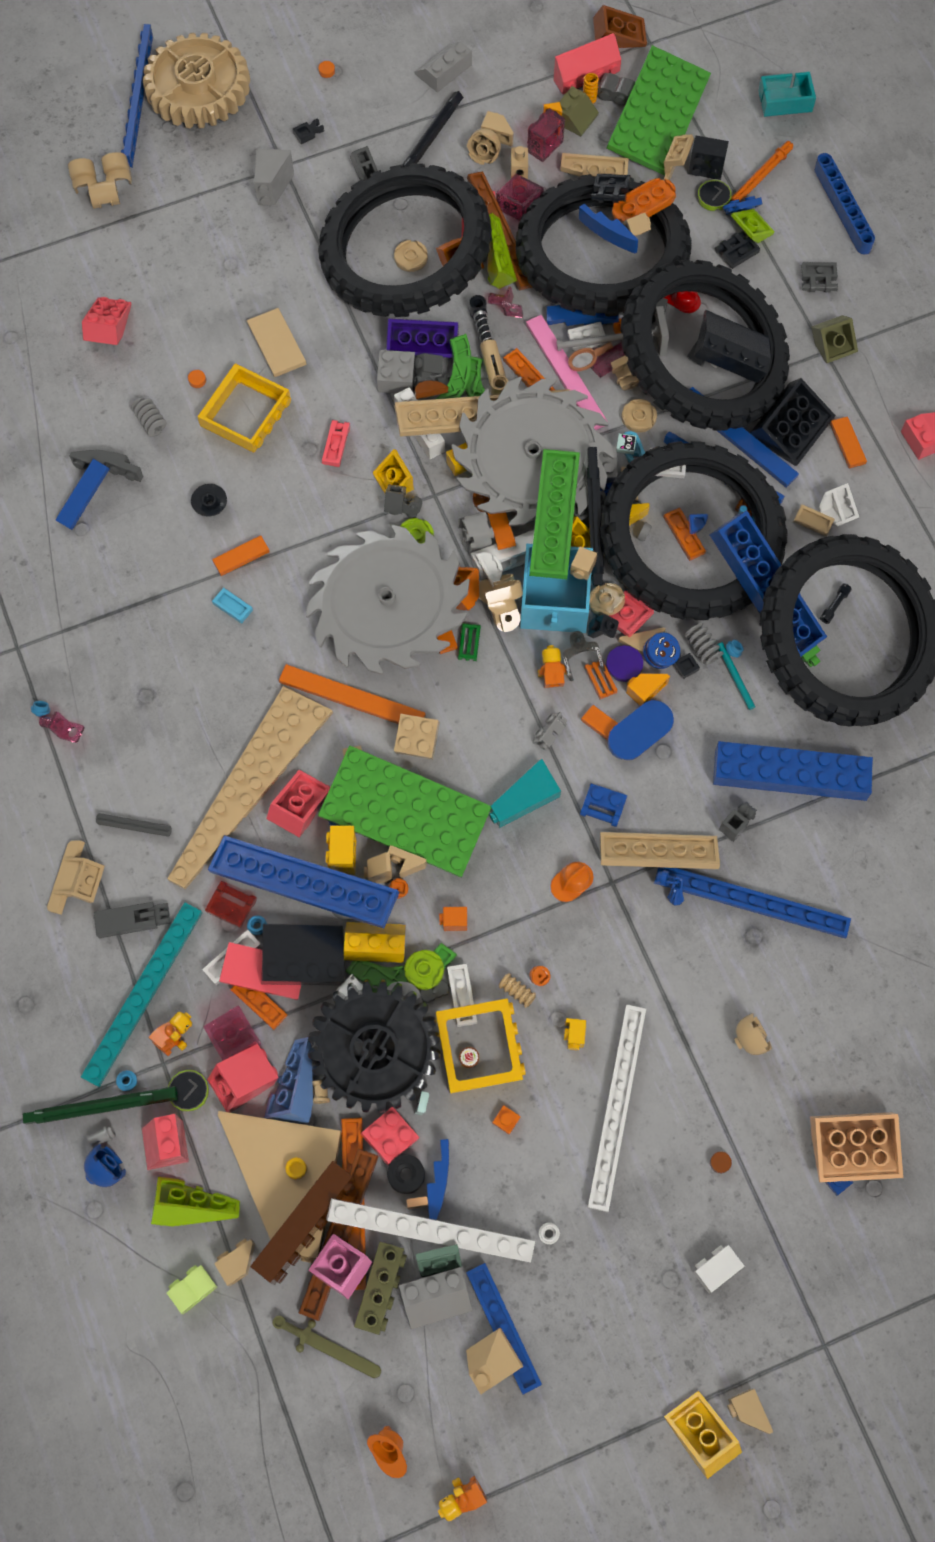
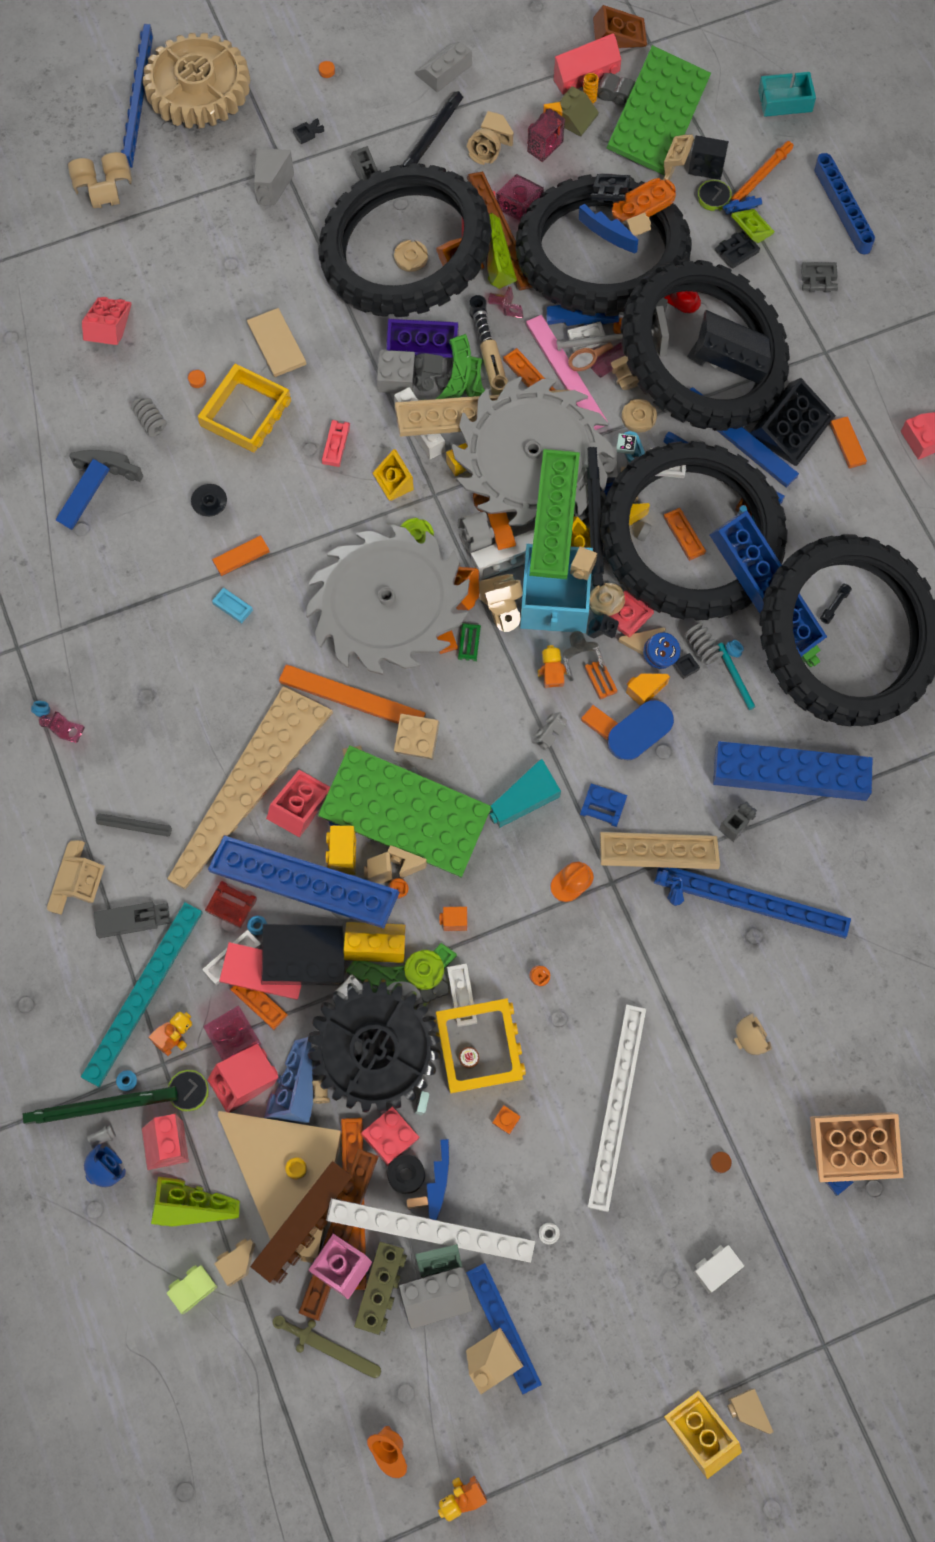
(397, 503): dark grey brick -> none
(430, 388): dark orange tile -> none
(491, 566): white tile -> none
(517, 990): tan piece -> none
(519, 160): tan torso -> none
(575, 1033): yellow brick -> none
(590, 164): tan wing -> none
(624, 663): dark purple tile -> none
(697, 522): blue tile -> none
(814, 520): tan tile -> none
(835, 338): olive slope -> none
(839, 505): white slope -> none

